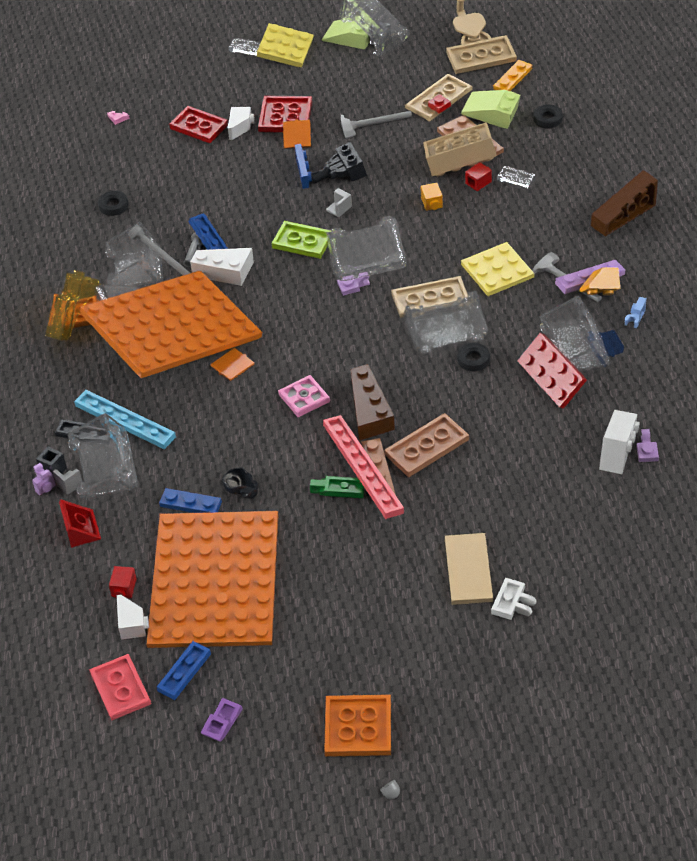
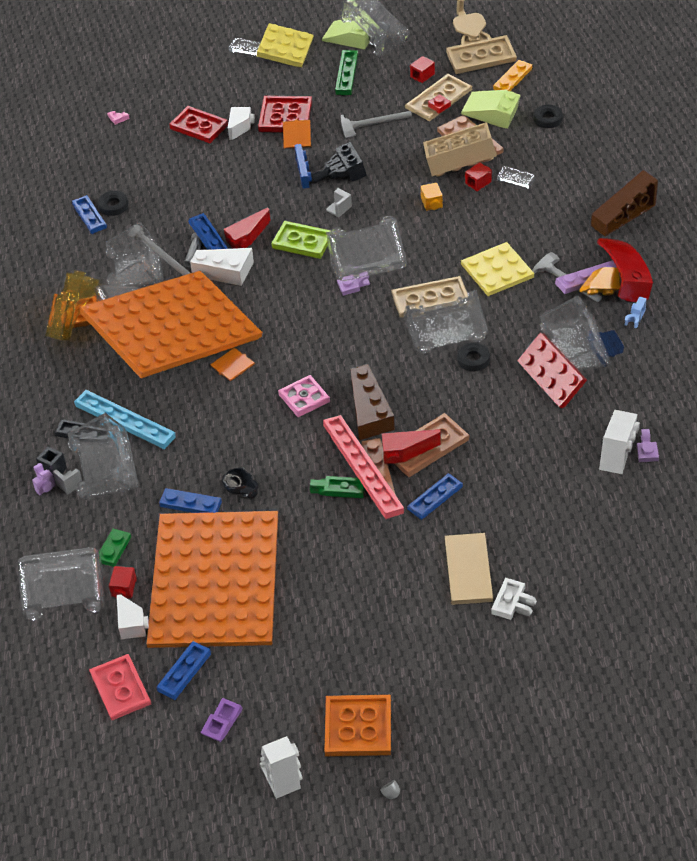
(61, 580): none -> clear windscreen
(79, 523): red slope -> none
(89, 214): none -> tile
(114, 547): none -> green plate
(247, 230): none -> red slope
(281, 766): none -> white wedge
(346, 72): none -> green plate
(404, 446): none -> red slope
(422, 69): none -> red brick
(434, 496): none -> blue tile
(633, 270): none -> red piece

